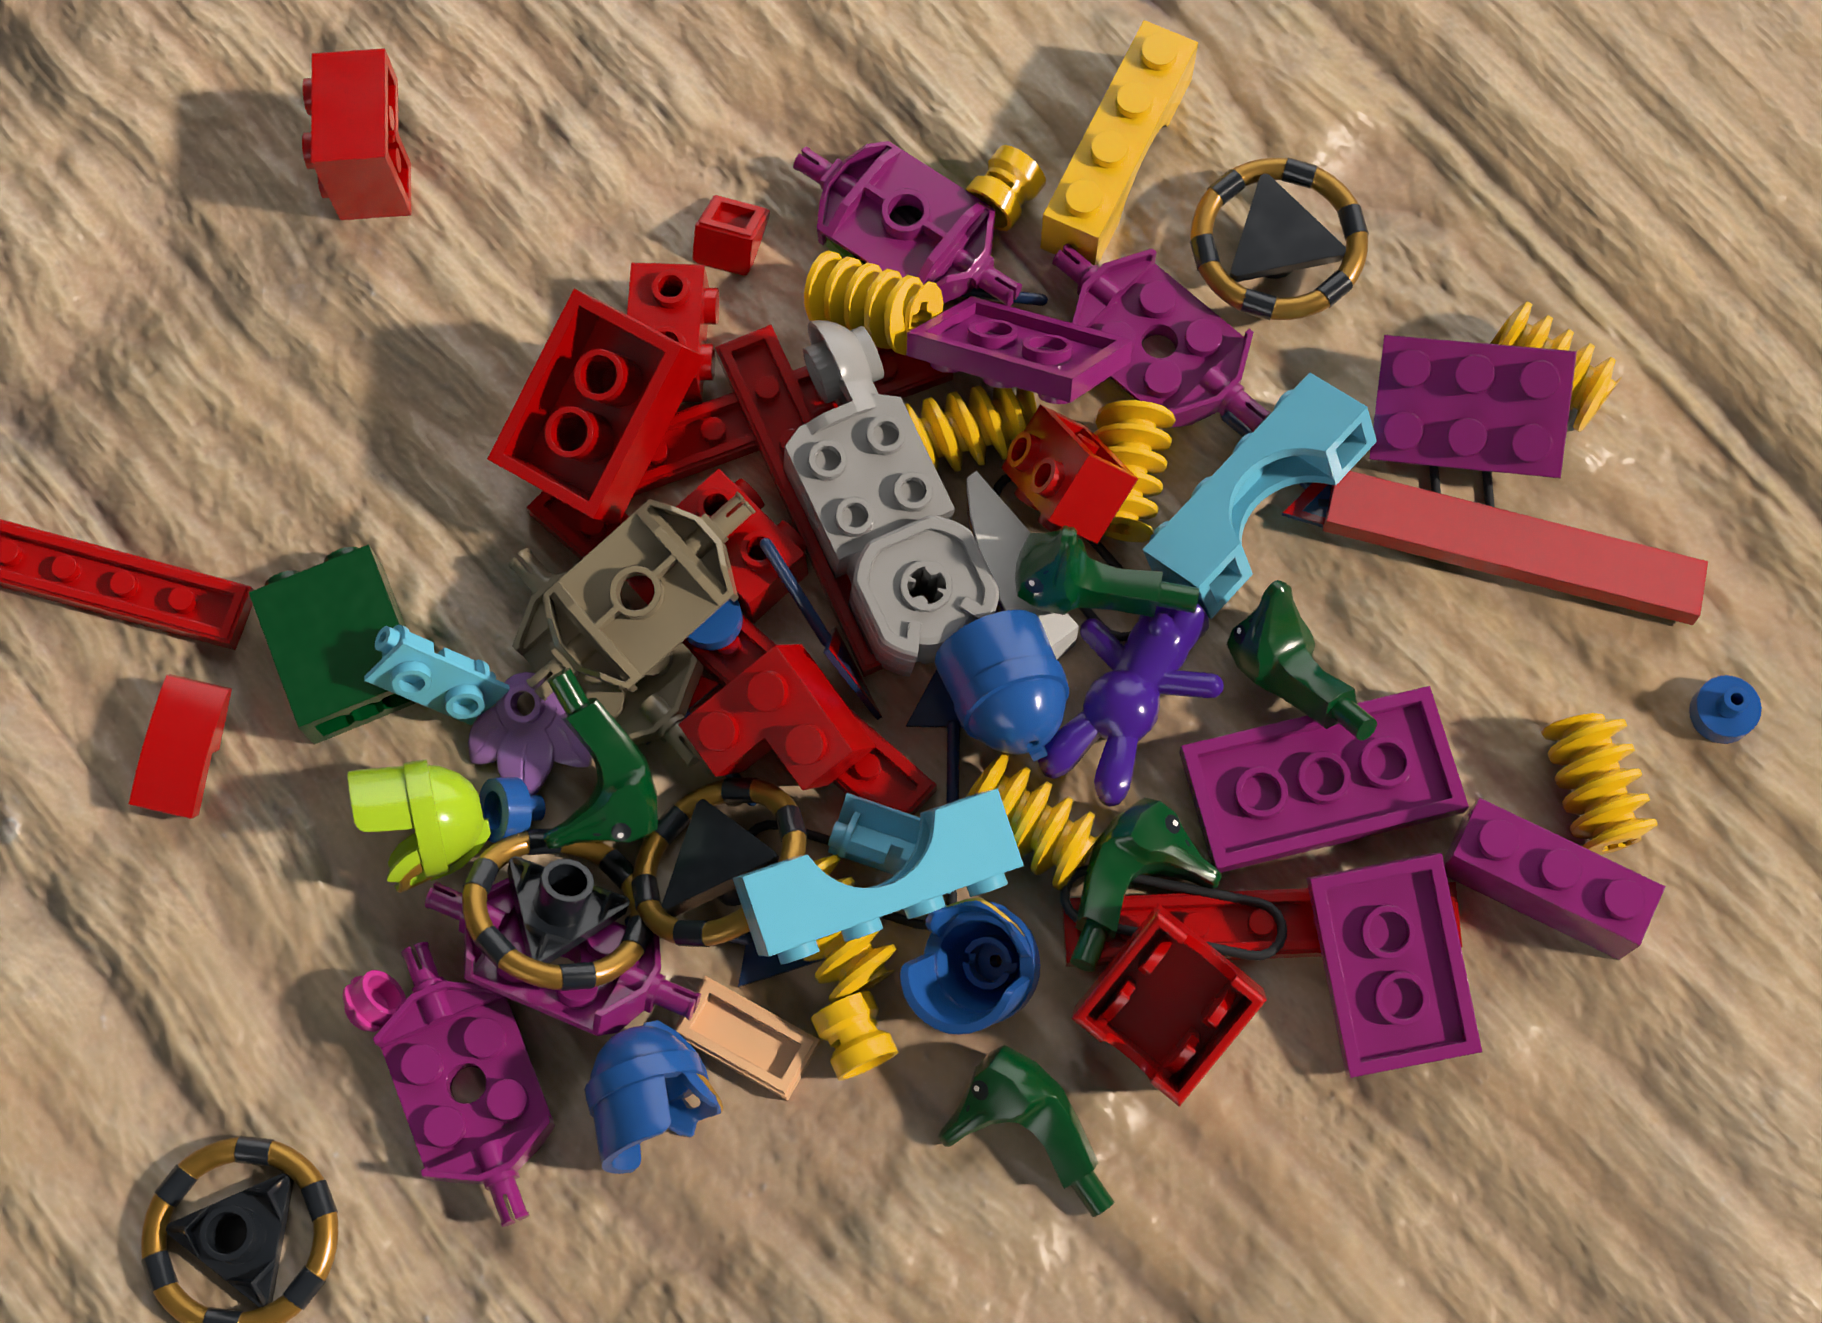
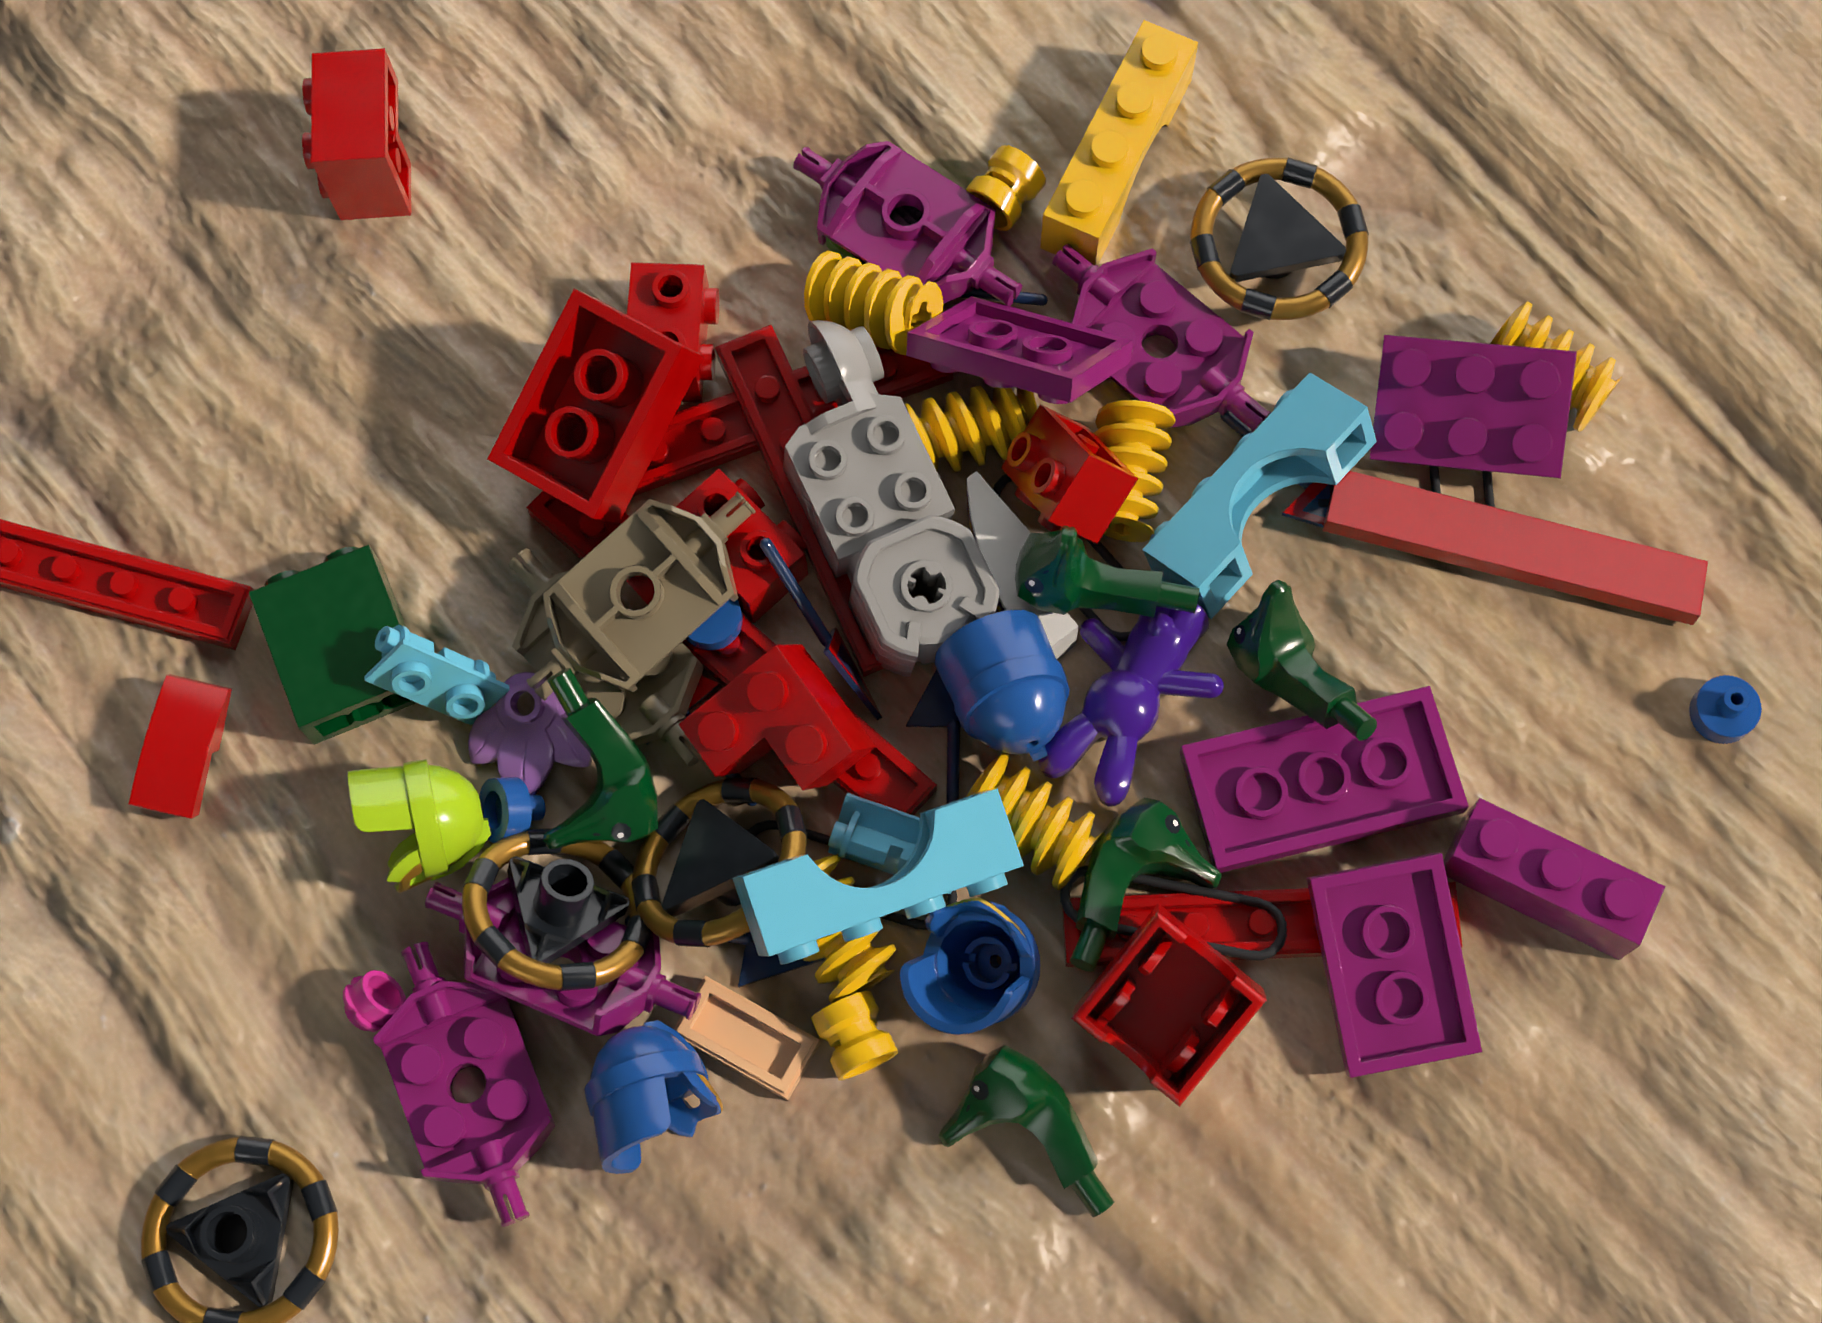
(729, 235): red slope -> none
(1597, 782): yellow piece -> none

